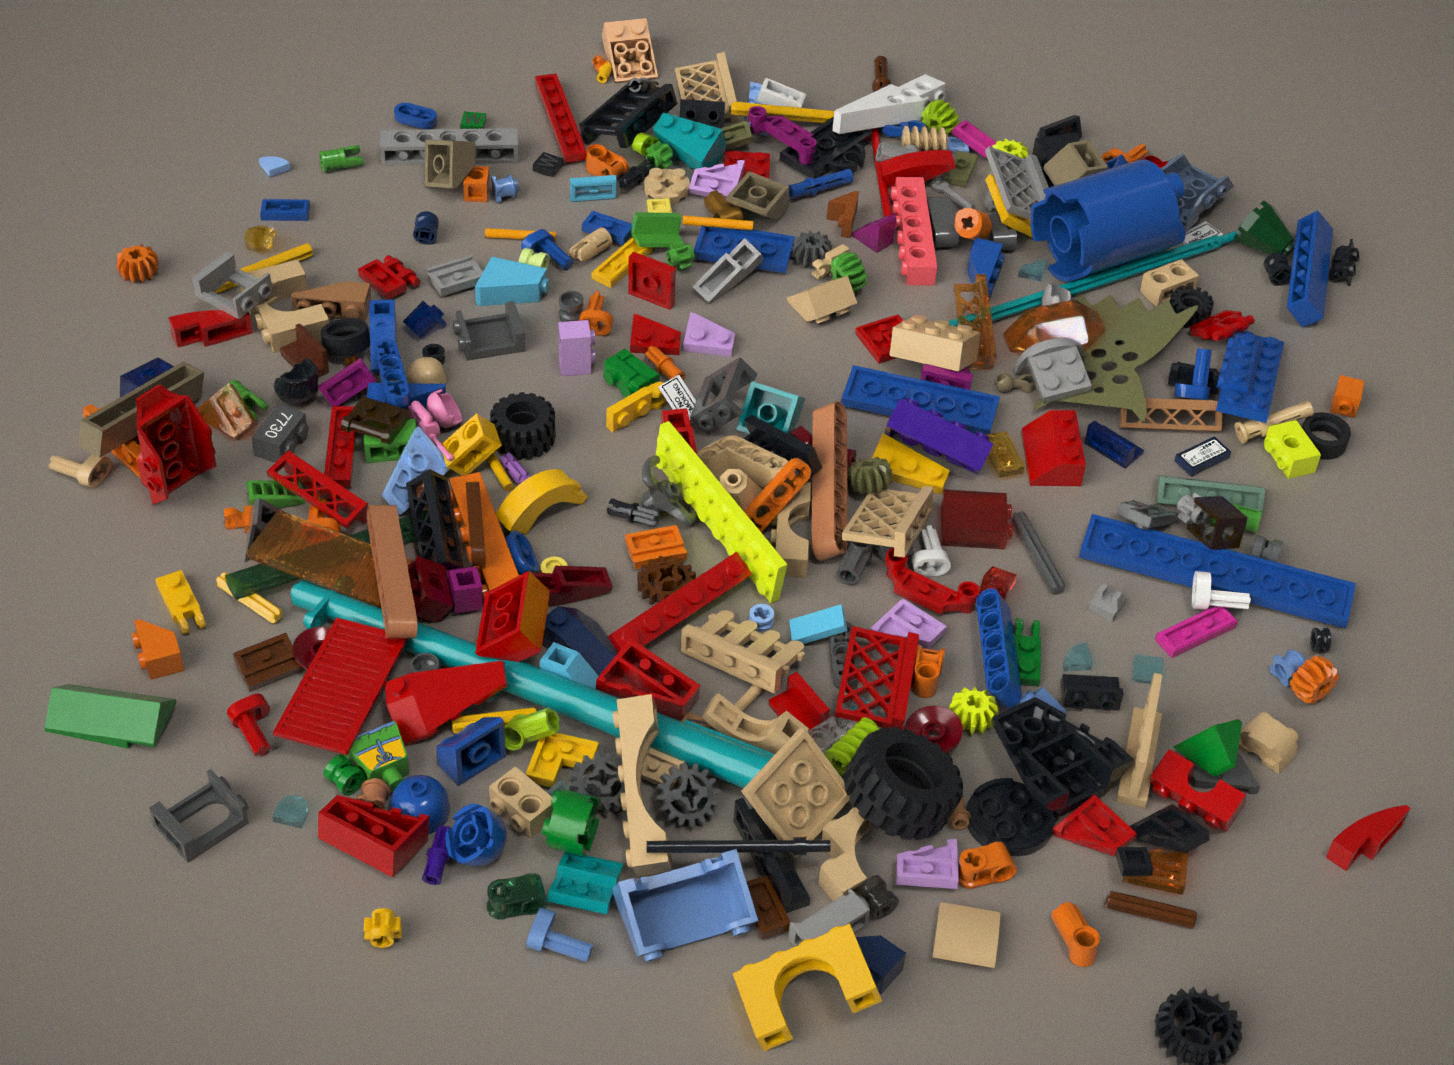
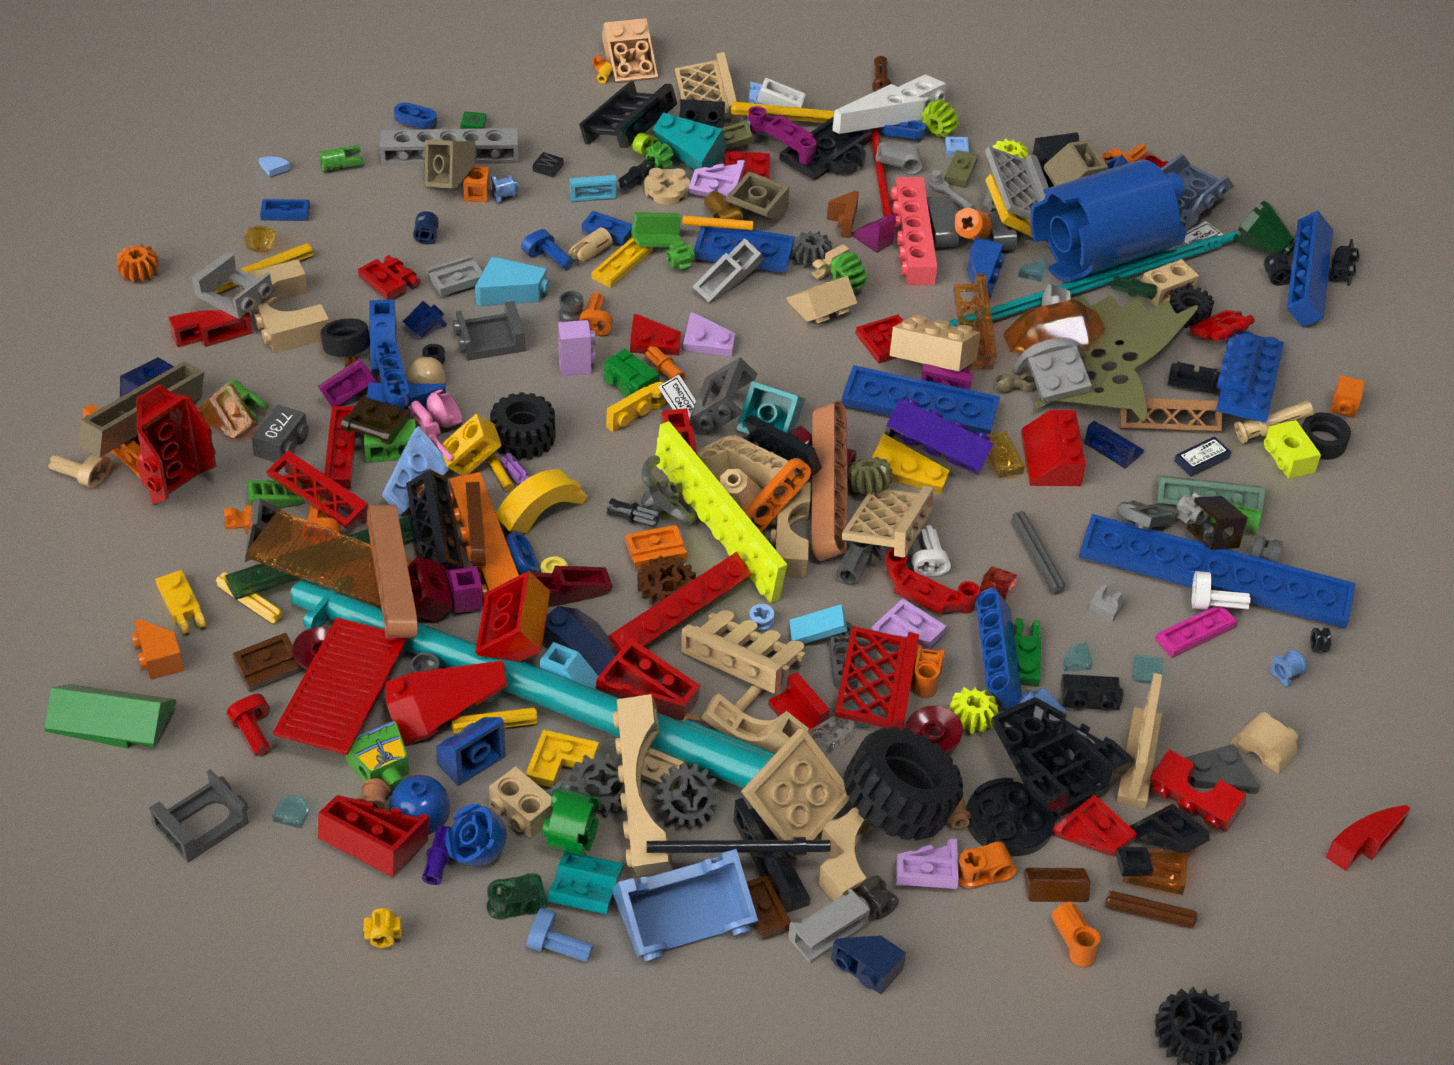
(298, 384): black hair -> none
(306, 347): copper panel -> none
(338, 300): medium nougat slope -> none
(341, 772): green wheel -> none
(510, 234): light orange bar -> none
(529, 257): yellowish green wheel -> none
(530, 728): lime piece -> none
(560, 118): red plate -> none
(605, 162): orange piece -> none
(643, 85): black pin -> none
(651, 280): red plate -> none
(659, 205): light yellow tile -> none
(764, 982): yellow arch -> none
(818, 184): blue pin -> none
(843, 750): lime piece -> none
(918, 164): red slope -> none
(924, 139): tan piece -> none
(967, 935): tan slope -> none
(973, 137): dark pink tile -> none
(975, 519): clear red brick -> none
(1057, 884): none -> reddish brown slope
(1068, 125): black tile -> none
(1134, 287): none -> clear green axle
(1199, 387): blue piece -> none
(1214, 748): green slope -> none
(1314, 679): orange gear -> none

